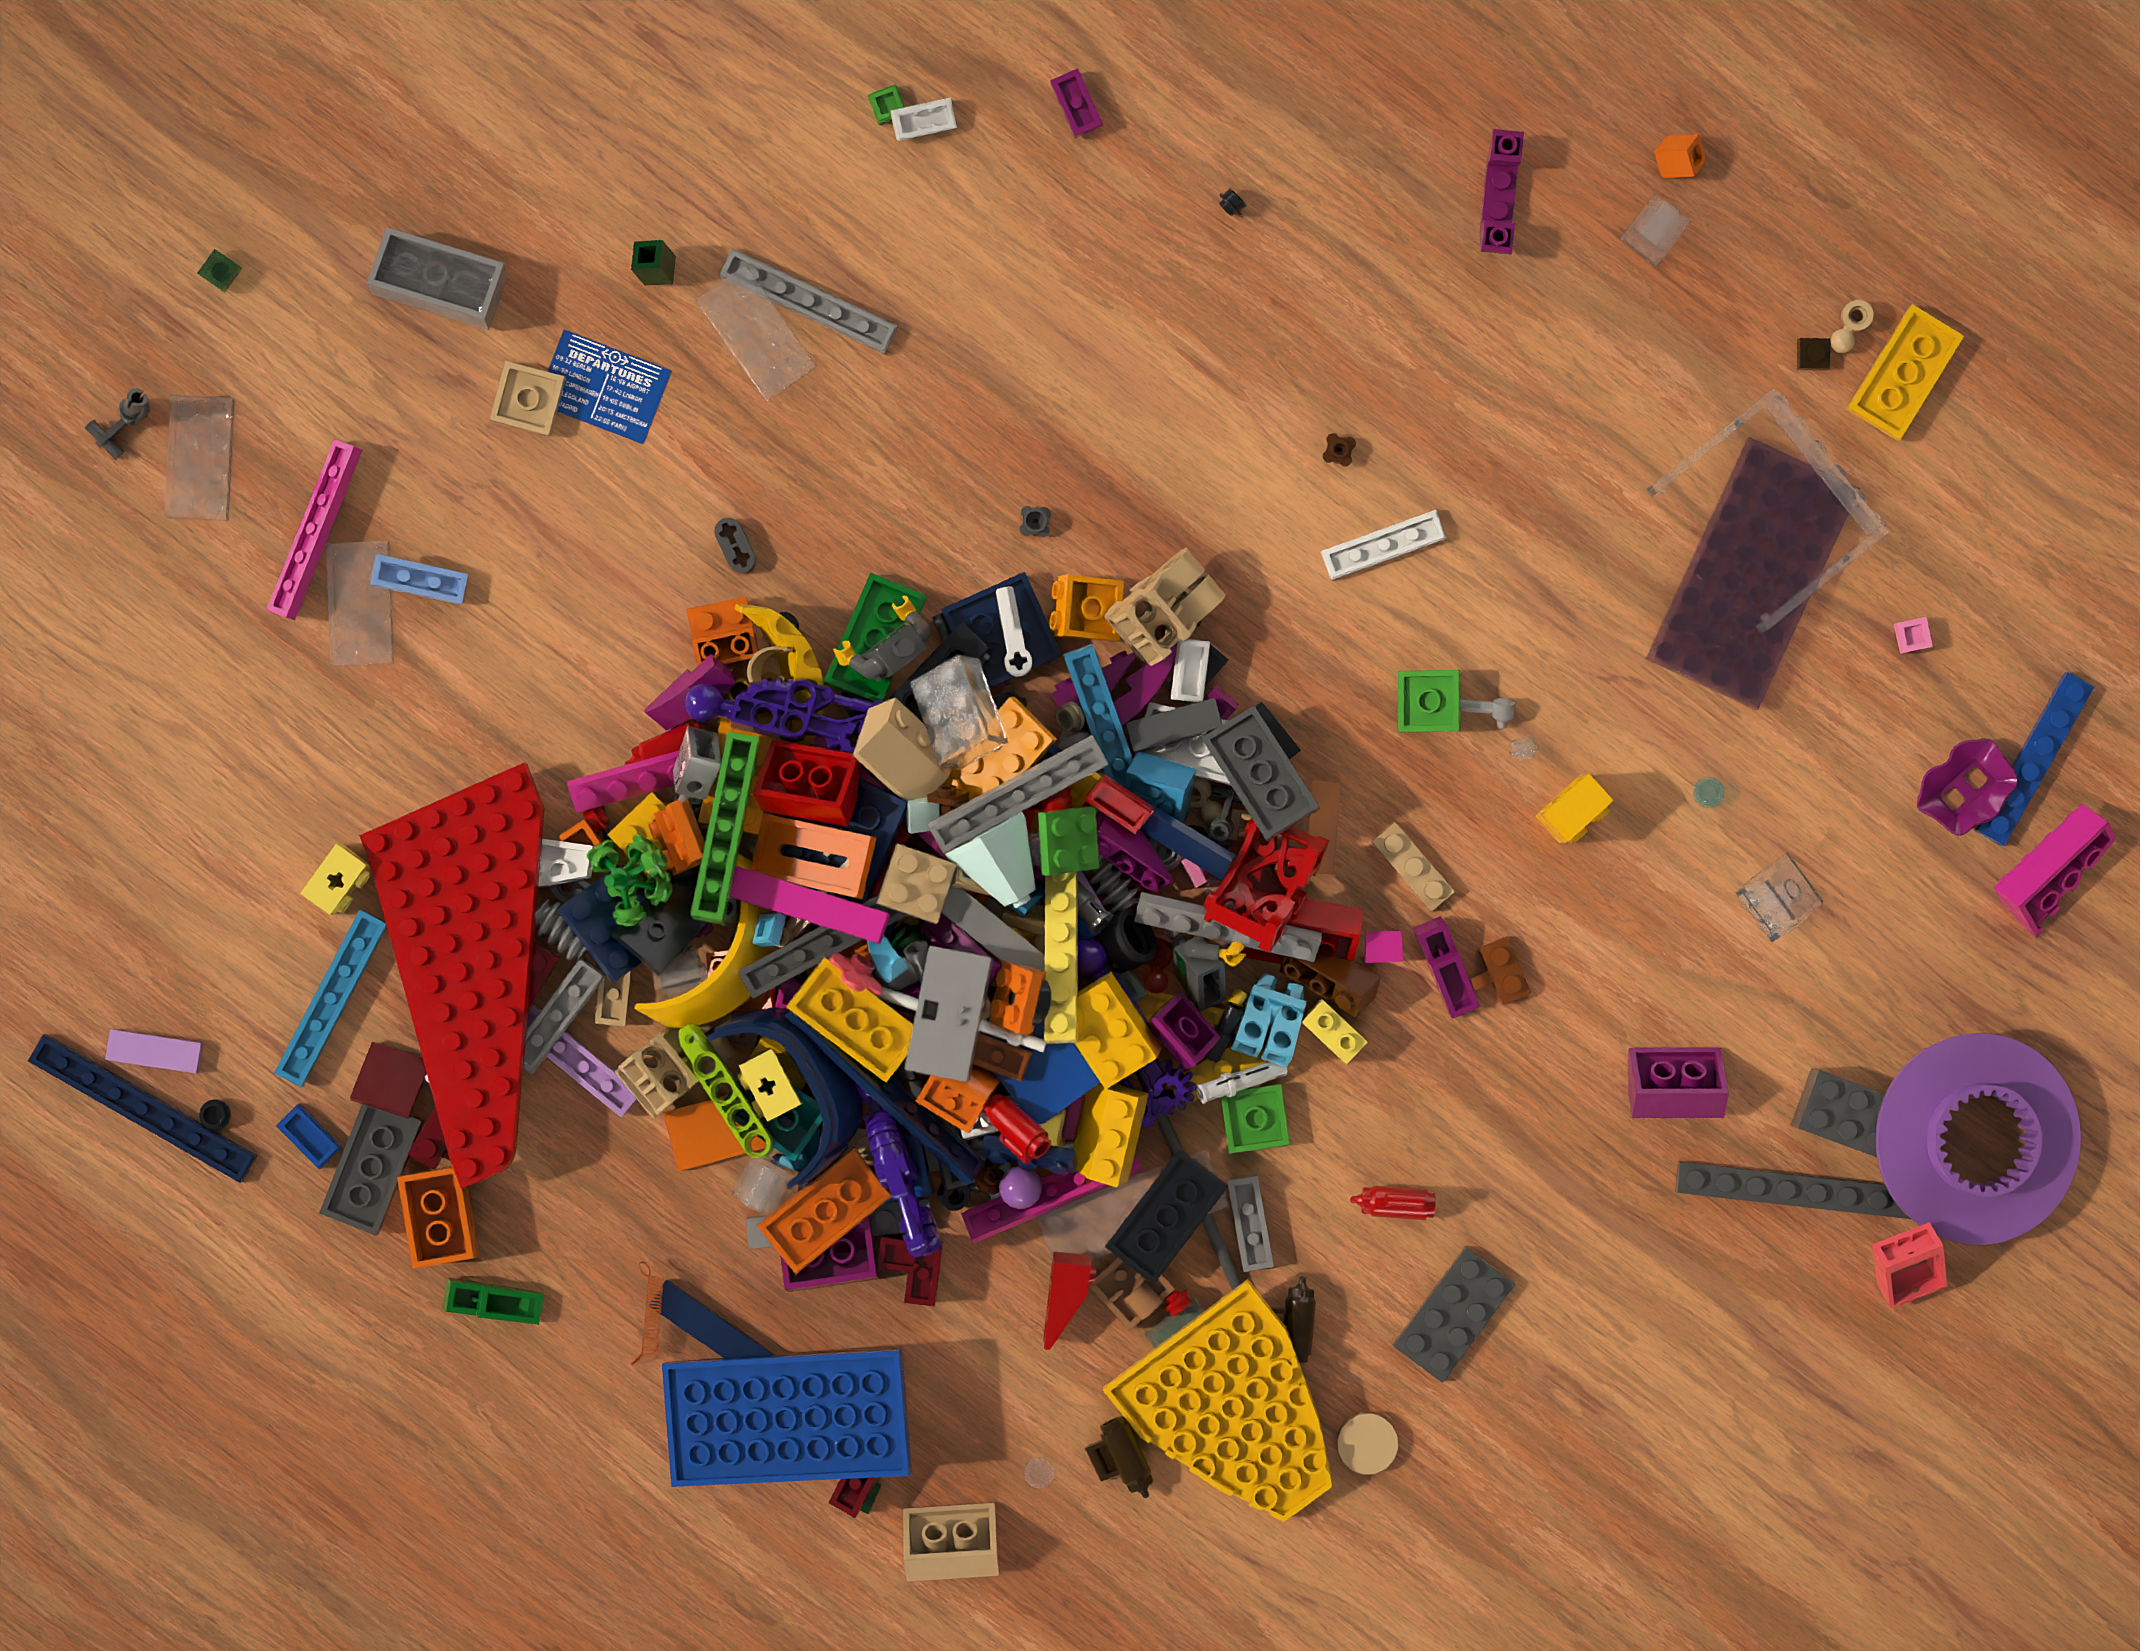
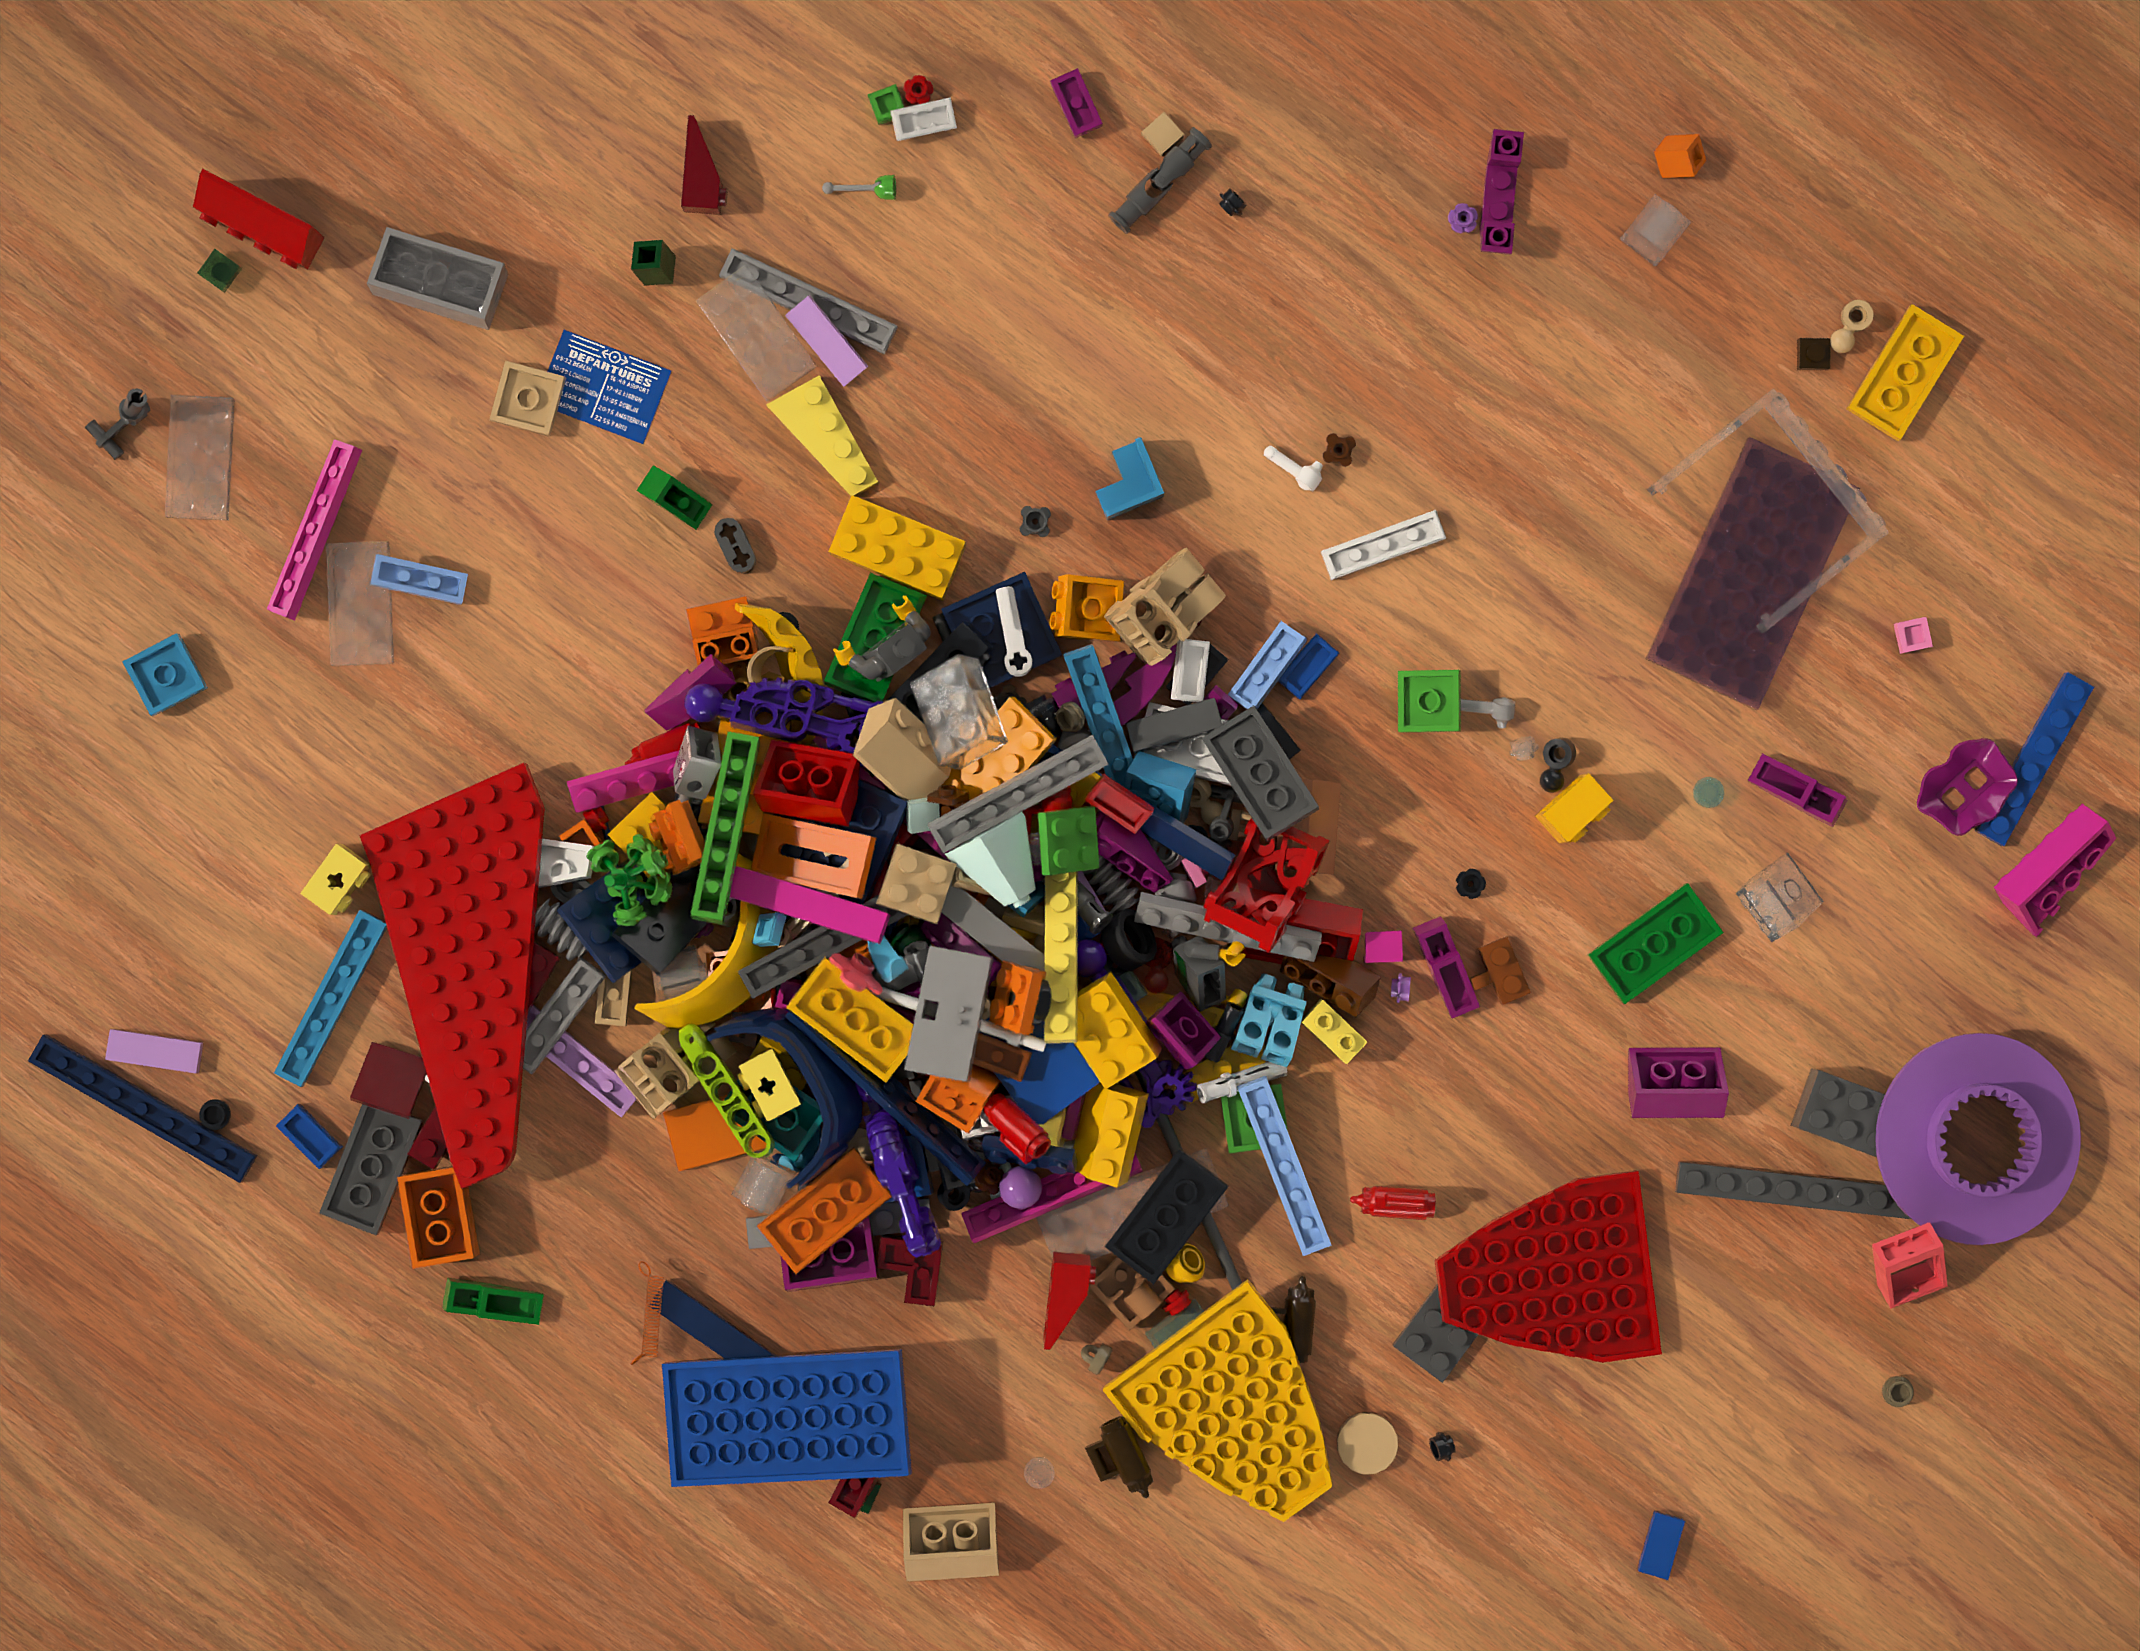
(165, 674): none -> dark azure plate
(257, 220): none -> red slope
(674, 497): none -> green slope
(701, 182): none -> dark red slope
(822, 430): none -> light yellow wing
(826, 340): none -> lavender tile
(883, 187): none -> hinge
(897, 548): none -> yellow brick
(921, 97): none -> red plate
(1045, 712): none -> black head
(1101, 1357): none -> dark tan tile
(1138, 485): none -> dark azure panel
(1162, 134): none -> tan tile
(1175, 164): none -> dark grey piece
(1179, 889): none -> light grey cone
(1187, 1265): none -> yellow cone
(1250, 1223): light grey plate -> none
(1267, 666): none -> light blue plate
(1284, 1165): none -> light blue plate
(1306, 476): none -> white piece
(1308, 666): none -> blue tile
(1401, 988): none -> medium lavender plate
(1412, 866): tan plate -> none
(1442, 1446): none -> black plate
(1463, 226): none -> medium lavender plate
(1478, 883): none -> black plate
(1552, 778): none -> black plate
(1560, 1274): none -> red wing
(1655, 943): none -> green plate
(1661, 1545): none -> blue tile
(1798, 790): none -> magenta slope
(1897, 1391): none -> dark tan plate

